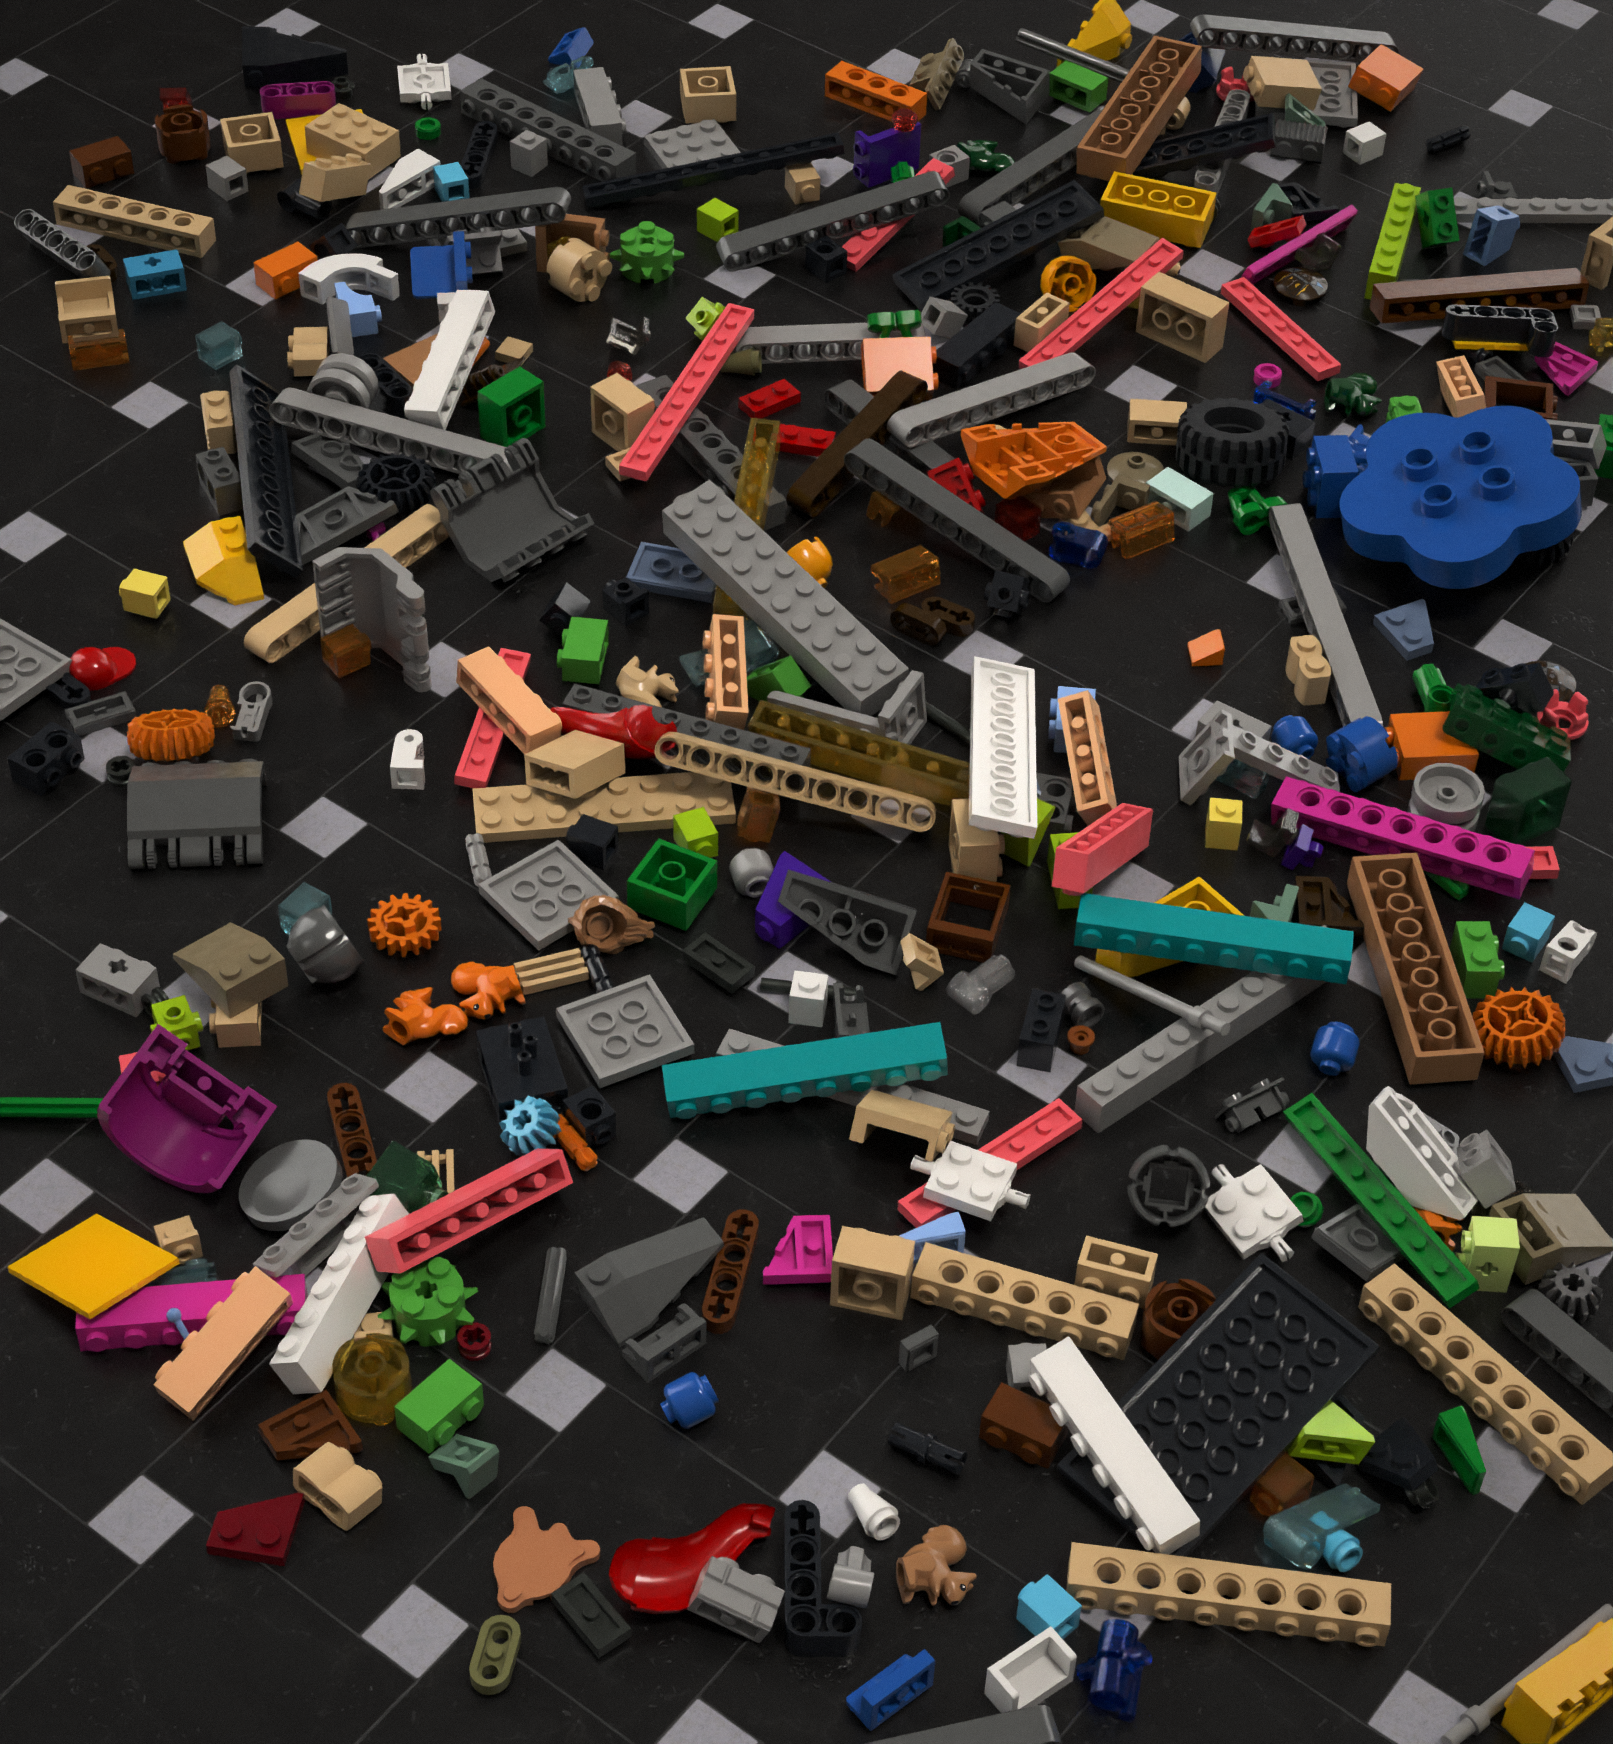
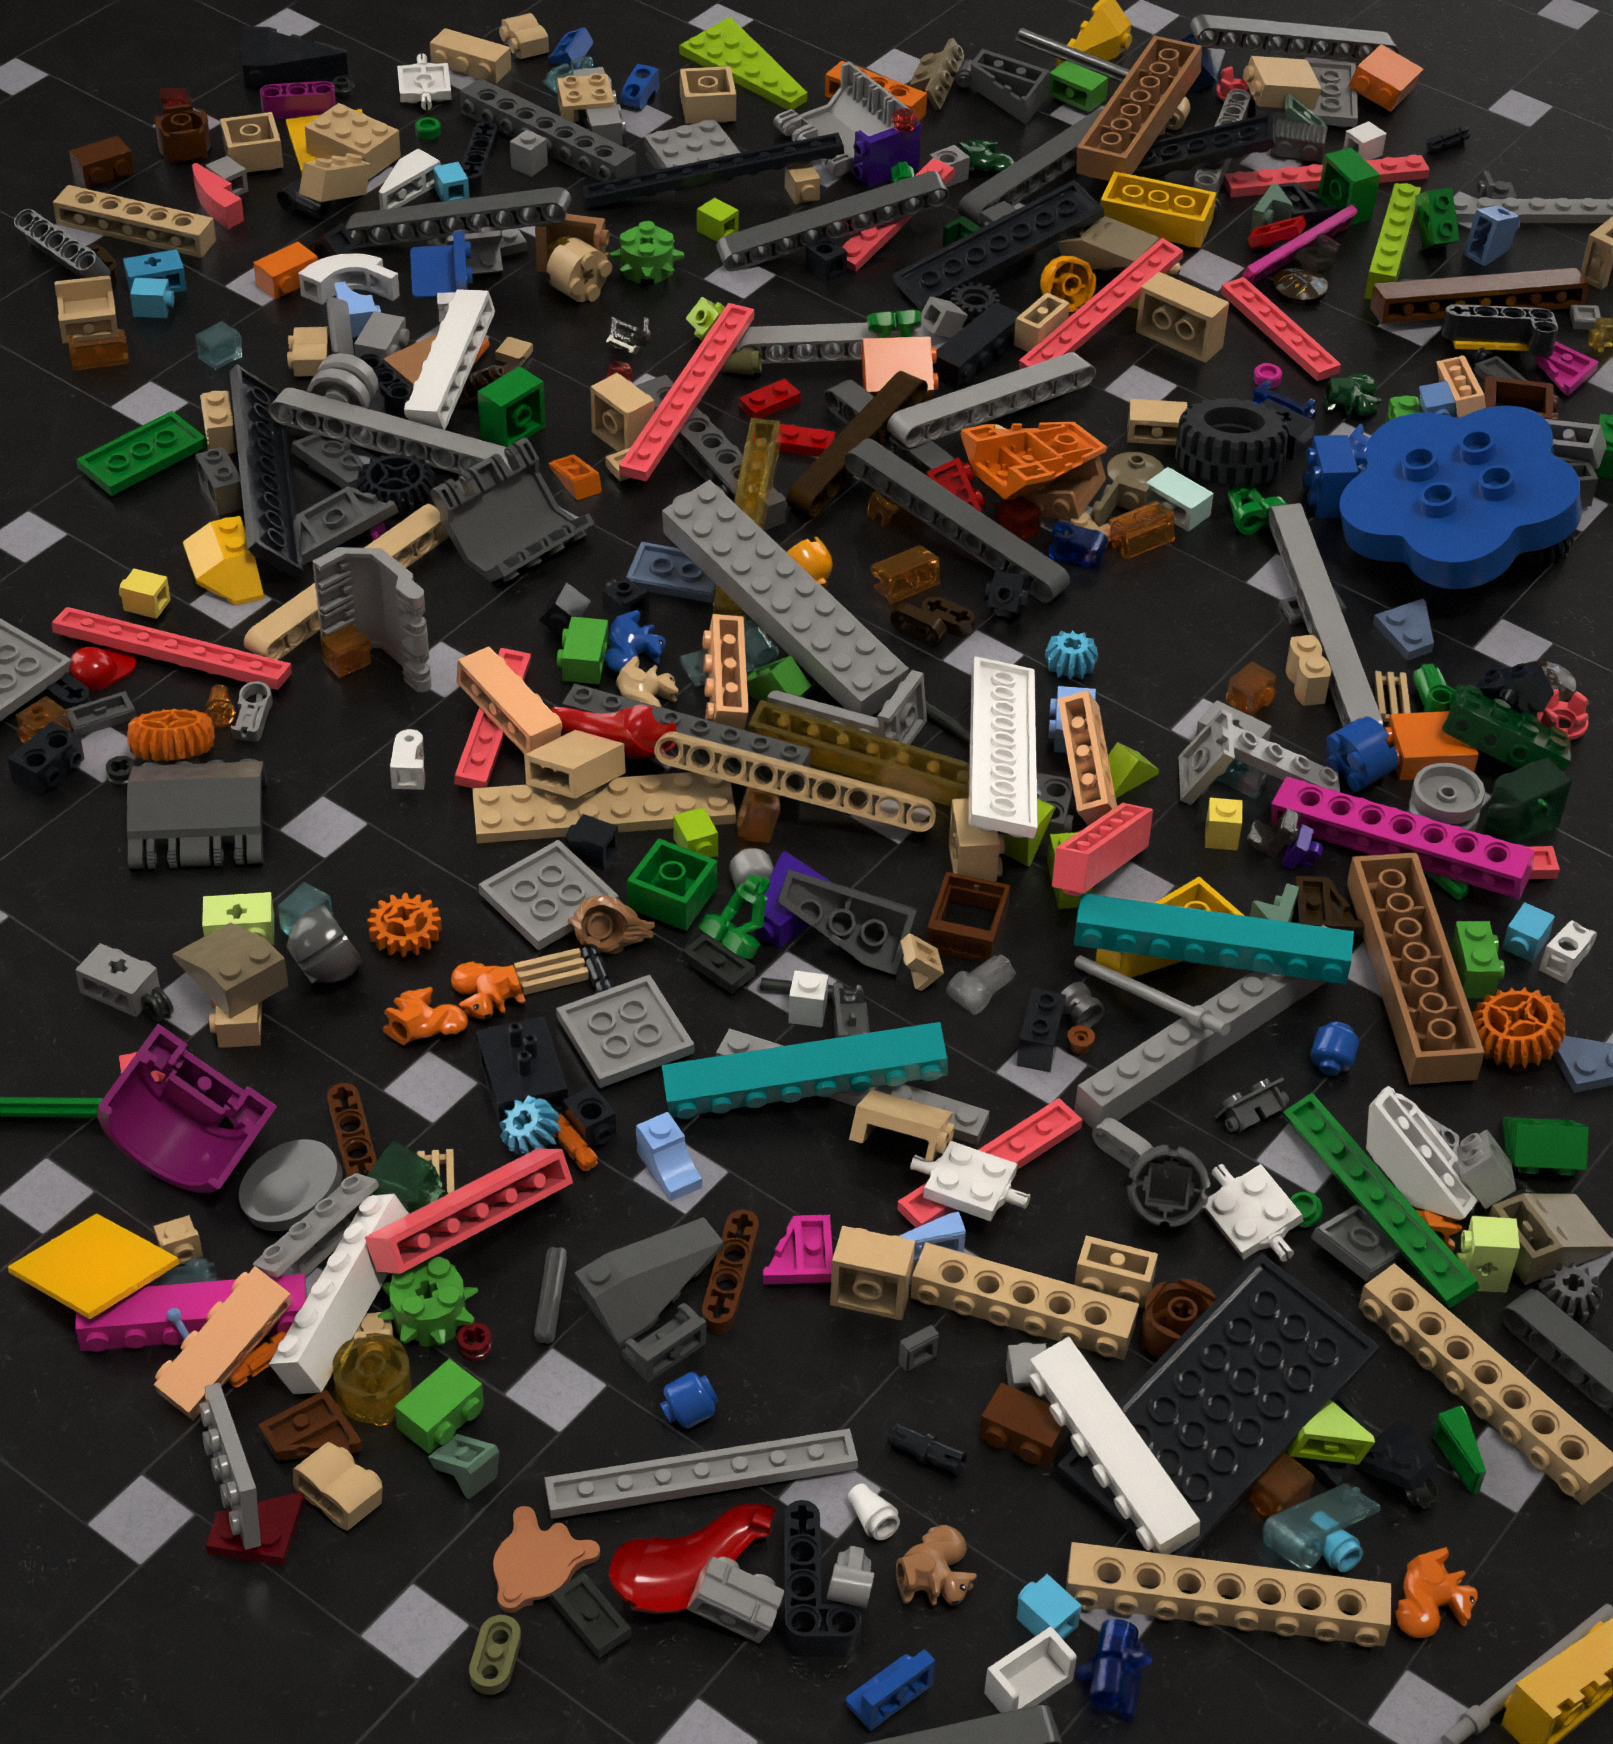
(38, 716): none -> clear orange brick
(141, 453): none -> green plate
(151, 298): none -> medium azure brick
(171, 647): none -> coral plate
(184, 1025): lime brick -> none
(217, 197): none -> coral slope
(230, 1466): none -> light grey plate
(248, 911): none -> yellowish green brick
(256, 1361): none -> orange axle
(382, 335): none -> light grey brick
(471, 55): none -> tan brick
(478, 858): light grey axle -> none
(524, 36): none -> tan brick
(576, 476): none -> orange slope
(583, 93): none -> tan bracket
(630, 640): none -> blue animal
(639, 89): none -> blue leg
(666, 1156): none -> light blue arch
(700, 1473): none -> light grey plate
(738, 938): none -> green piece
(750, 64): none -> lime wing
(854, 107): none -> light grey hinge
(1071, 655): none -> medium azure gear
(1119, 1141): none -> light grey beam
(1129, 769): none -> lime slope
(1207, 649): orange slope -> none
(1251, 689): none -> clear orange brick
(1258, 182): none -> coral plate
(1295, 735): blue head -> none
(1349, 181): none -> green brick
(1391, 681): none -> tan tile
(1429, 1587): none -> orange animal
(1437, 399): none -> medium blue arch
(1545, 1144): none -> green slope

